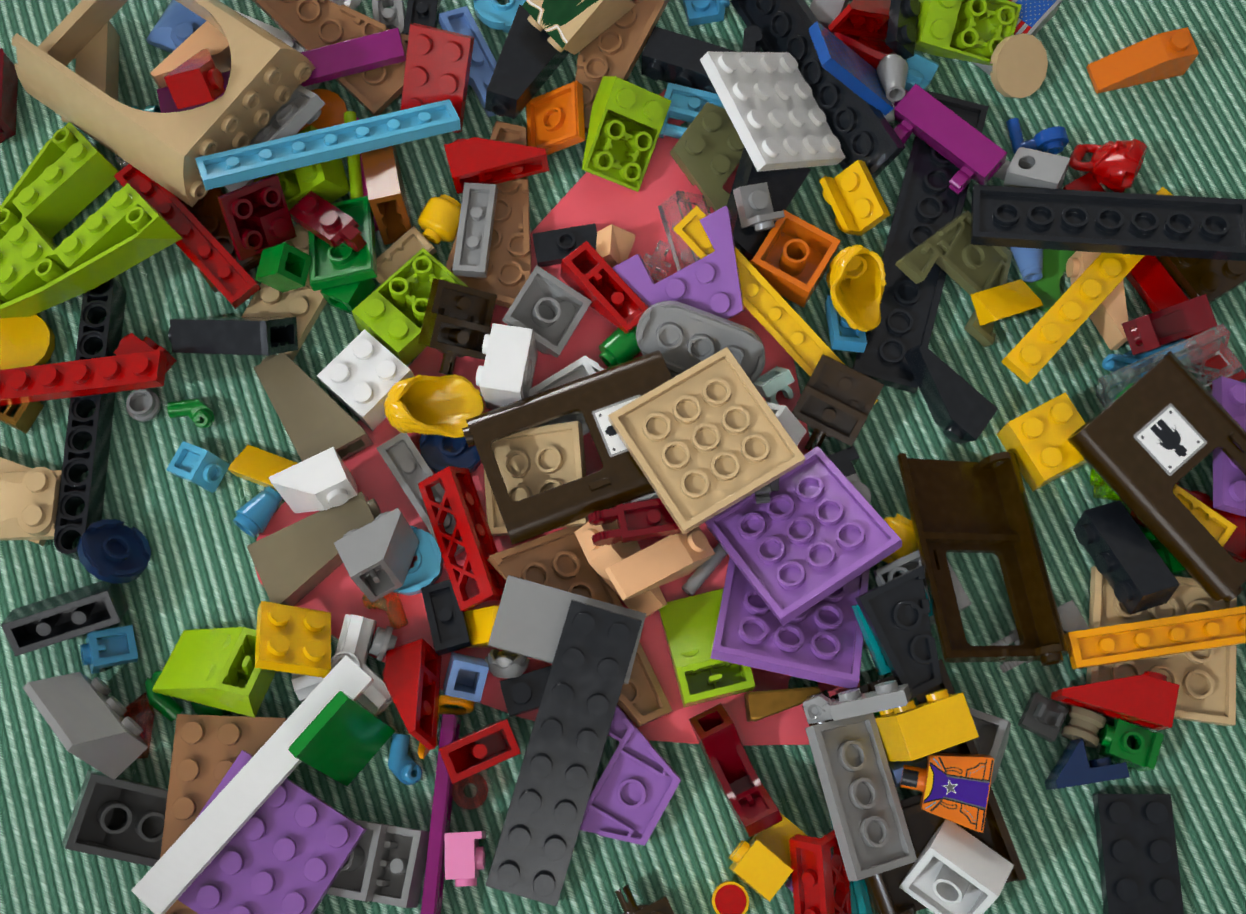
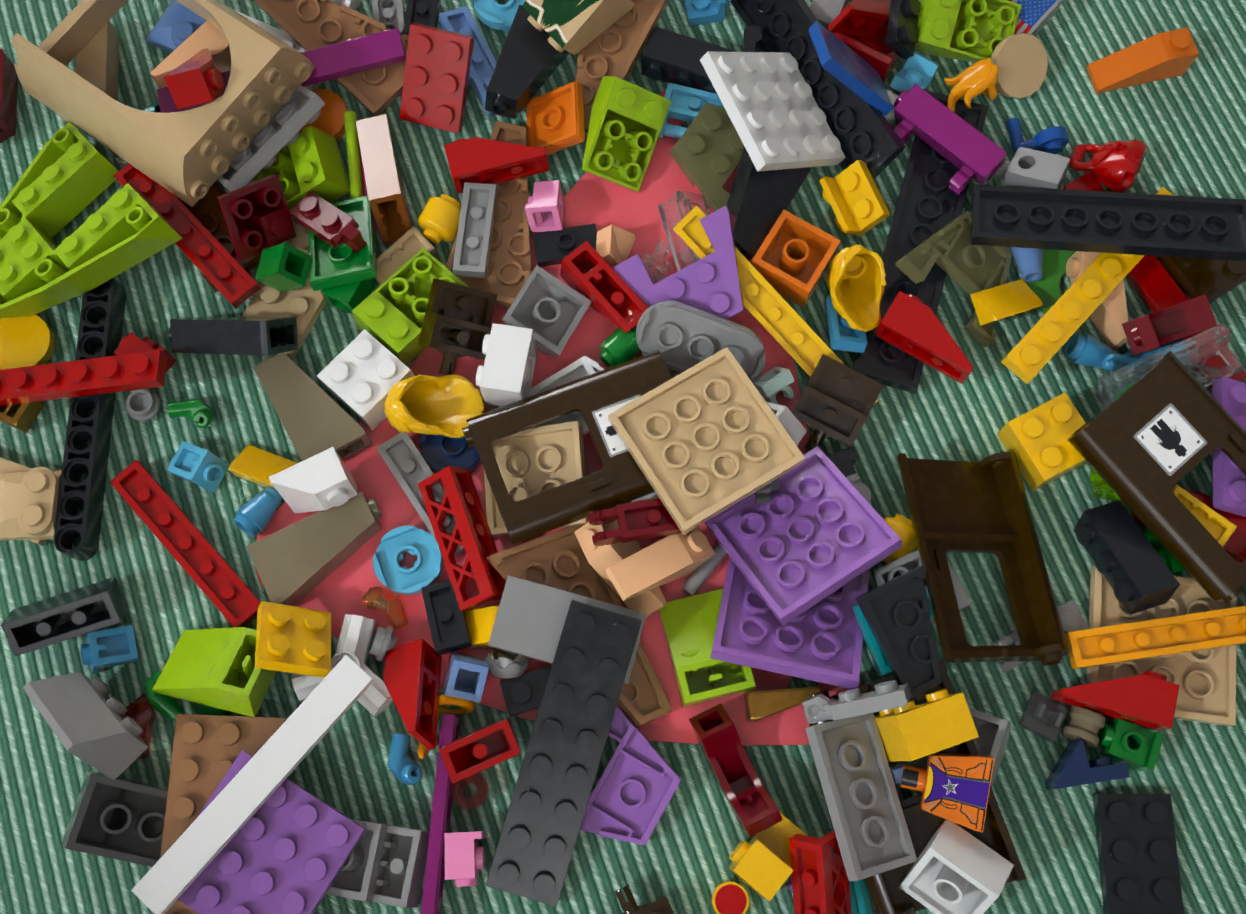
(114, 551): dark blue tile -> none
(187, 544): none -> red plate
(327, 144): medium azure plate -> none
(341, 739): green tile -> none
(379, 554): light grey slope -> none
(546, 207): none -> bright pink brick
(755, 207): light grey bracket -> none
(893, 75): light grey cone -> none
(919, 333): none -> red slope
(951, 399): black slope -> none
(975, 79): none -> light orange piece
(1086, 350): none -> dark azure cone

